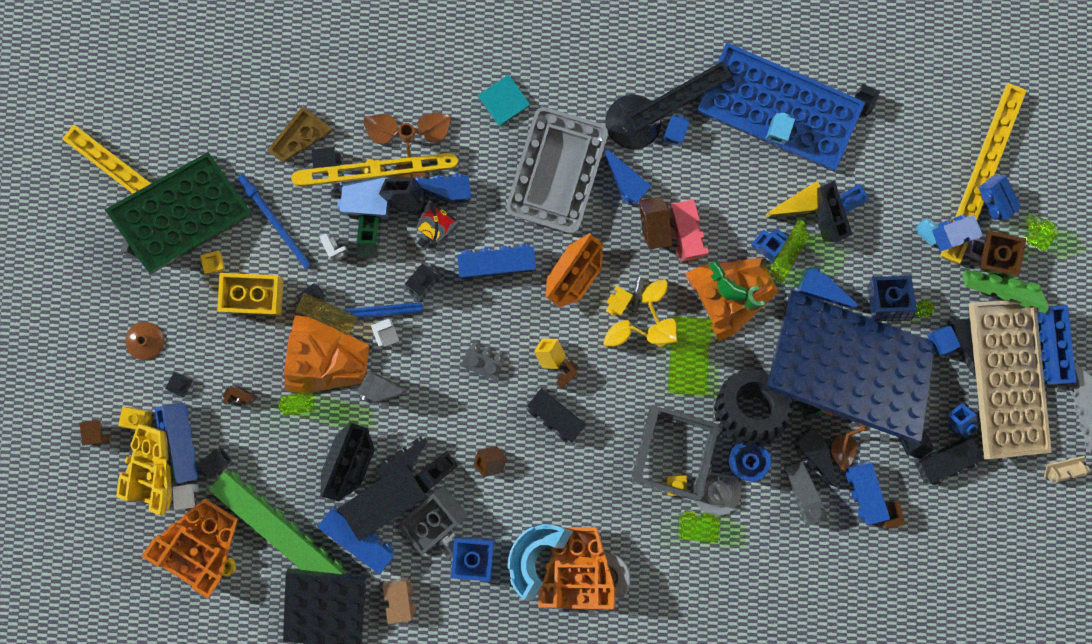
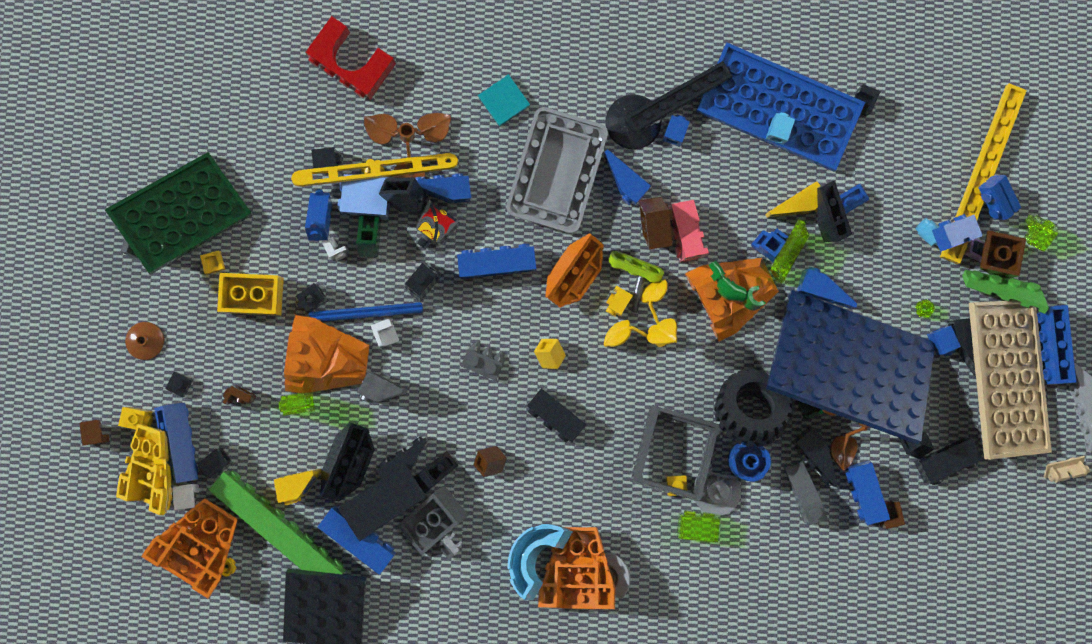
(105, 159): yellow plate -> none
(253, 192): blue bar -> none
(293, 487): none -> yellow slope
(298, 135): pearl gold wing -> none
(318, 216): none -> blue brick
(326, 313): clear yellow tile -> none
(364, 80): none -> red arch
(400, 604): medium nougat brick -> none
(473, 558): blue slope -> none
(565, 377): reddish brown bracket -> none
(635, 266): none -> lime plate
(690, 356): clear neon green tile -> none
(892, 298): dark blue brick -> none
(963, 421): blue brick -> none

